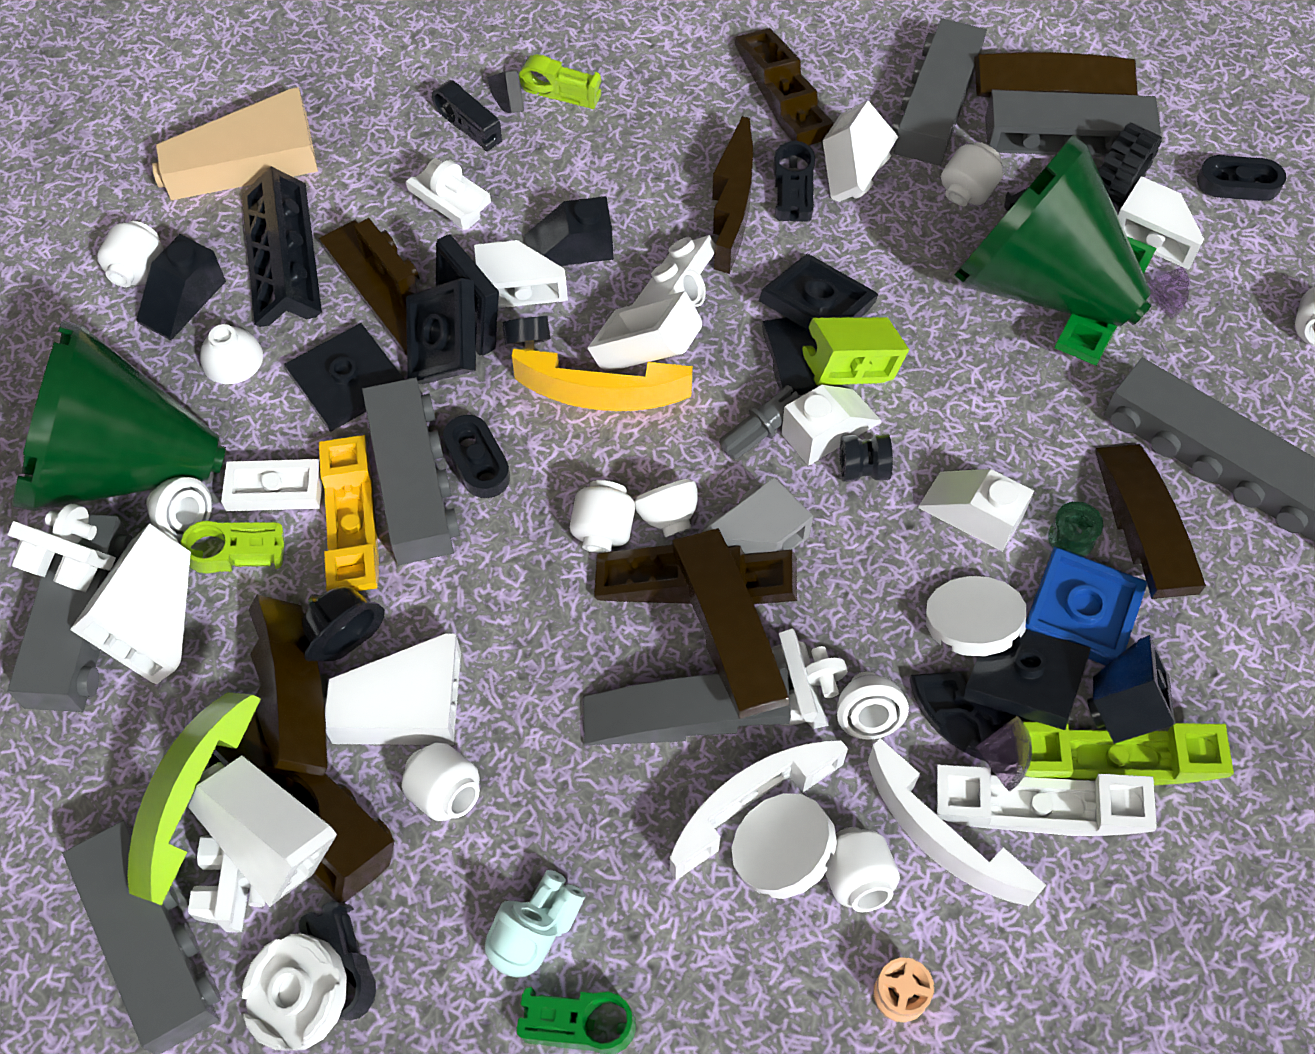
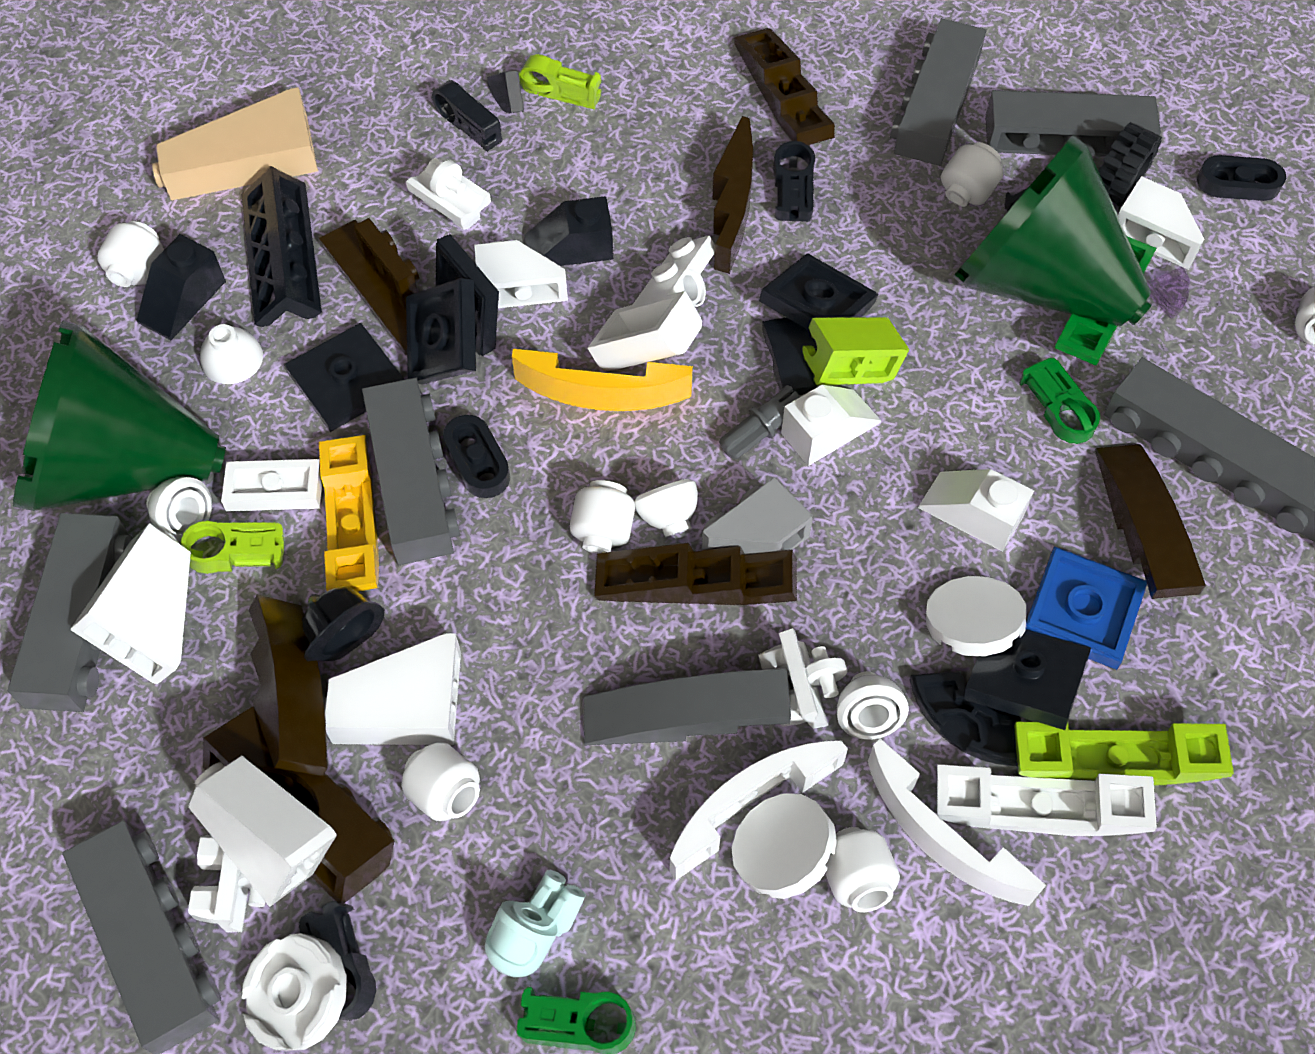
(78, 561): white hips -> none
(151, 858): lime slope -> none
(526, 332): black piece -> none
(730, 624): dark brown slope -> none
(856, 150): white slope -> none
(866, 457): black wheel -> none
(907, 979): light nougat wheel -> none
(1008, 752): tile -> none
(1055, 73): dark brown slope -> none
(1060, 393): none -> green piece
(1064, 531): clear green wheel -> none
(1133, 693): black slope -> none

